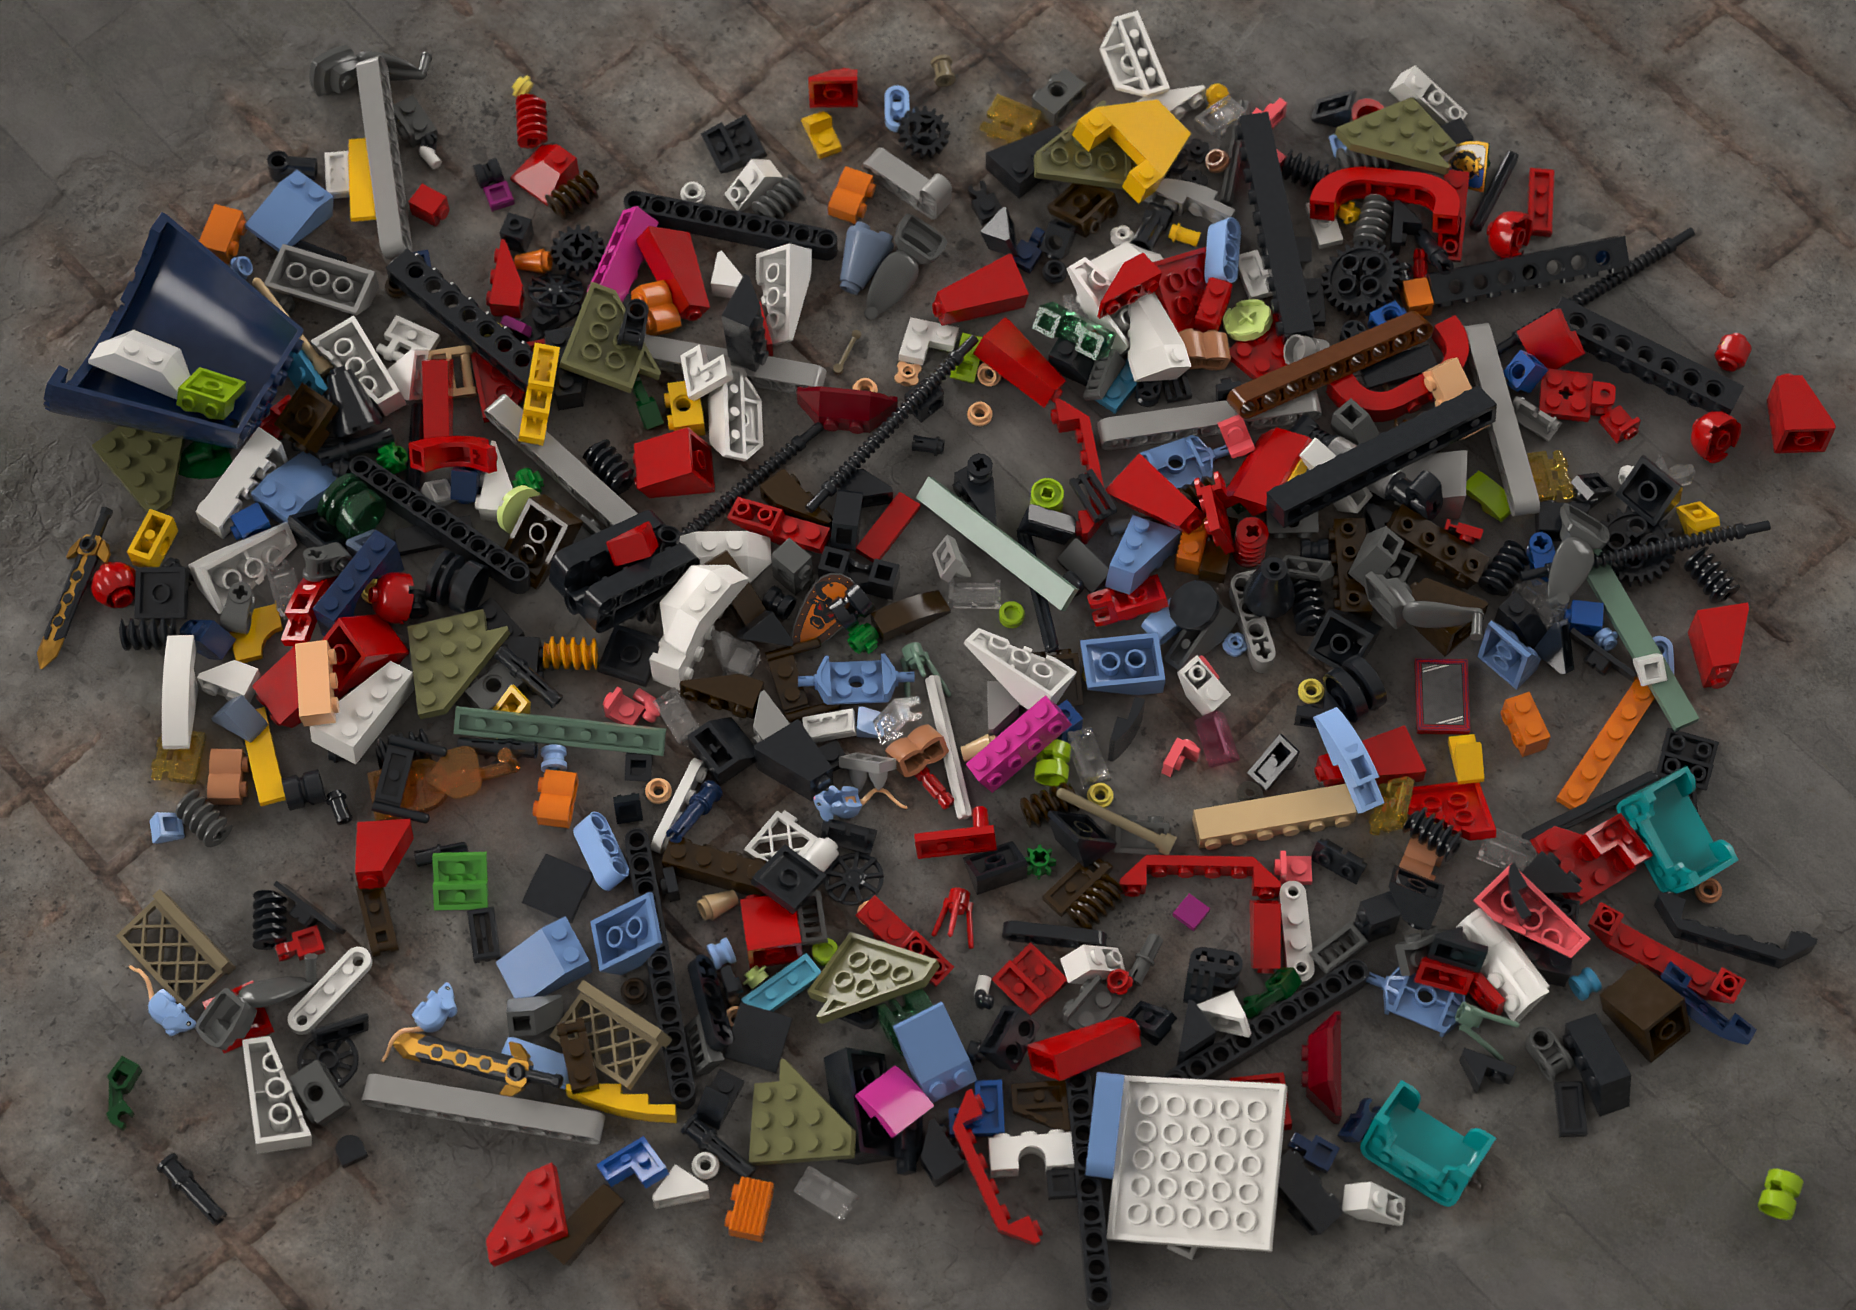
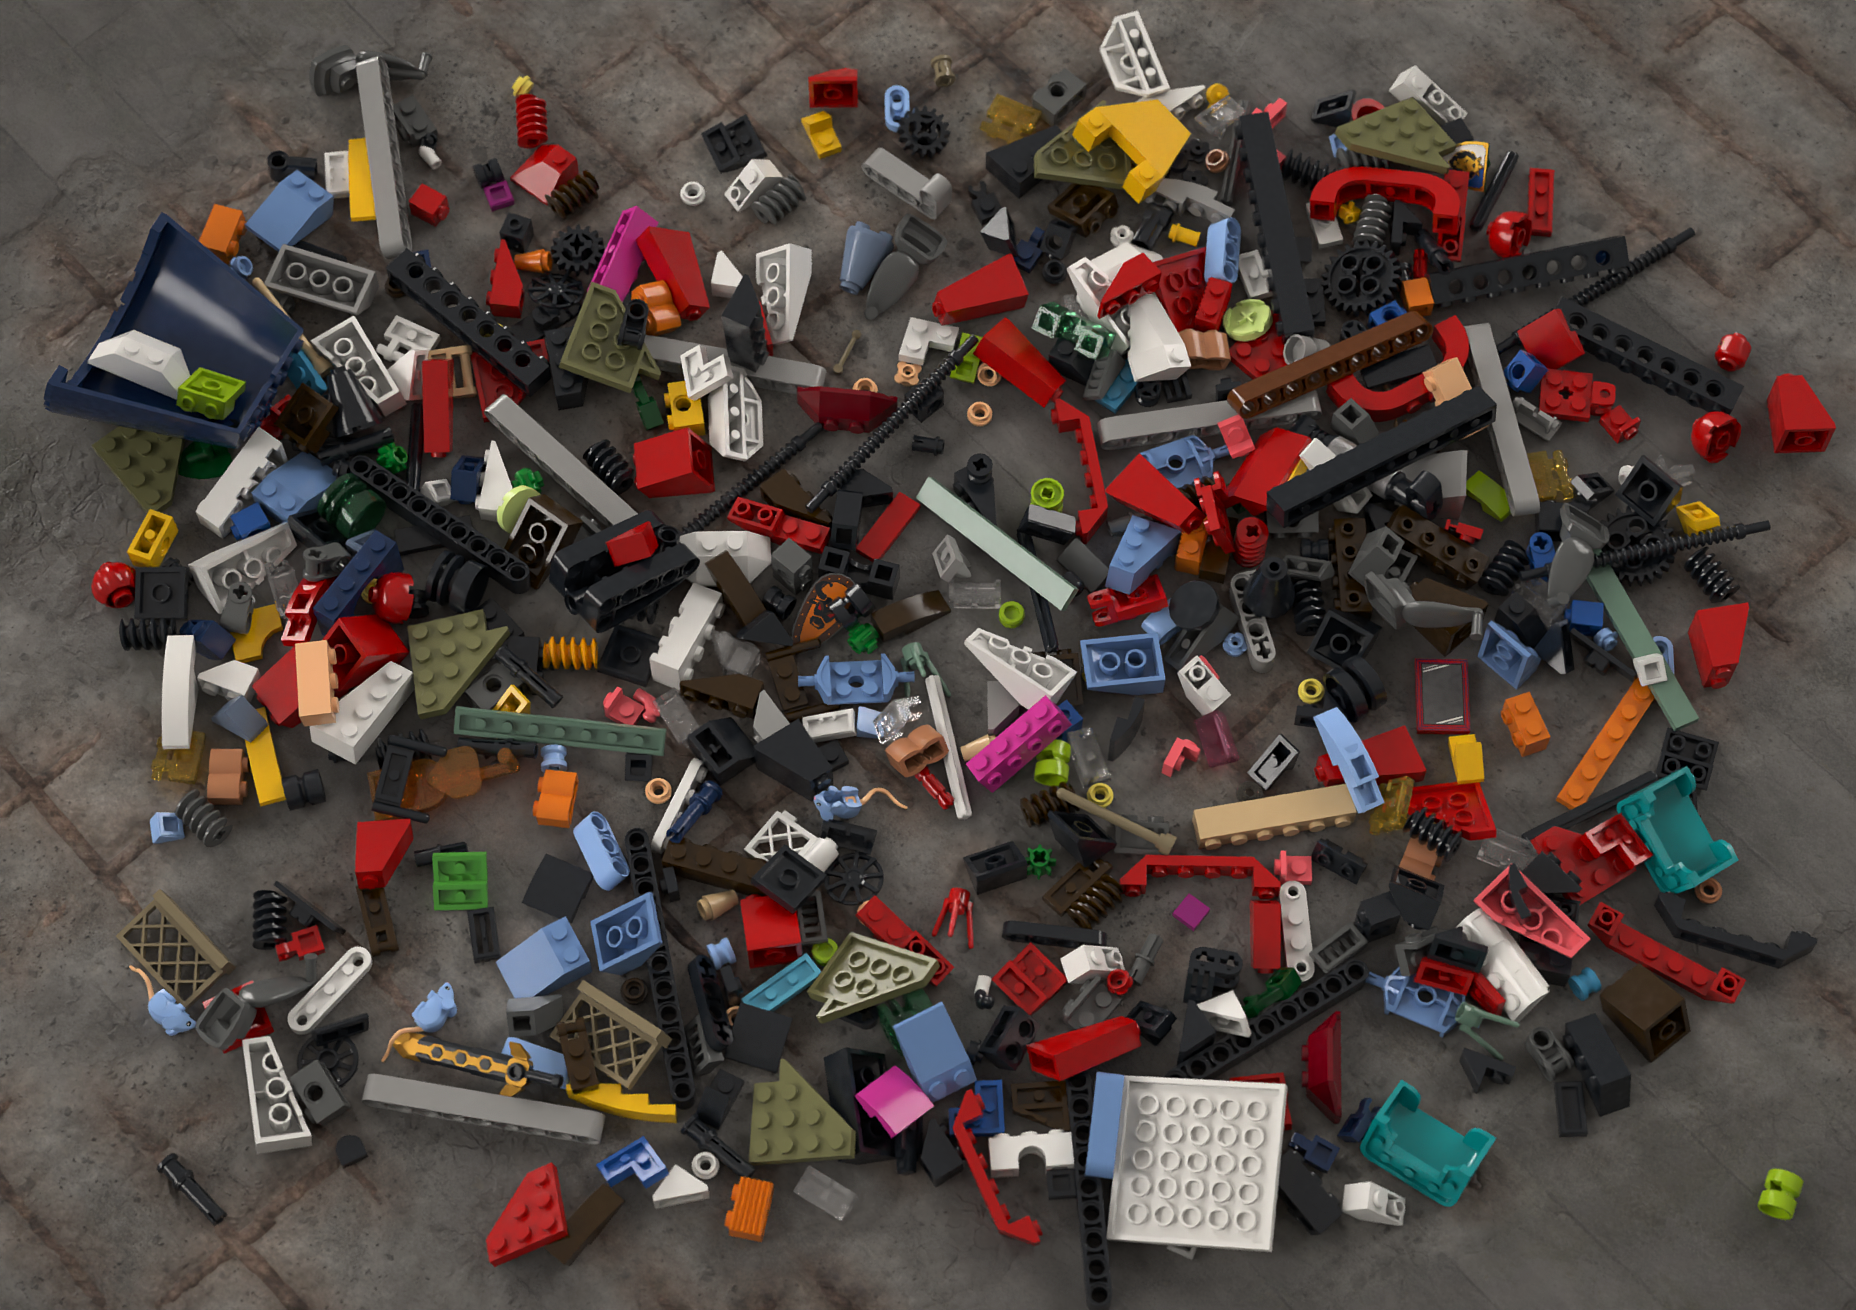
(87, 552): sword -> none
(117, 1105): dark green piece -> none
(338, 804): black pin -> none
(453, 452): red arch -> none
(517, 326): magenta tile -> none
(539, 394): yellow slope -> none
(628, 808): black tile -> none
(698, 602): white wedge -> none
(743, 222): black beam -> none
(755, 976): yellowish green plate -> none
(851, 194): orange brick -> none
(861, 764): light grey tile -> none
(958, 841): red piece -> none
(1083, 478): black tile -> none
(1704, 1014): dark blue slope -> none

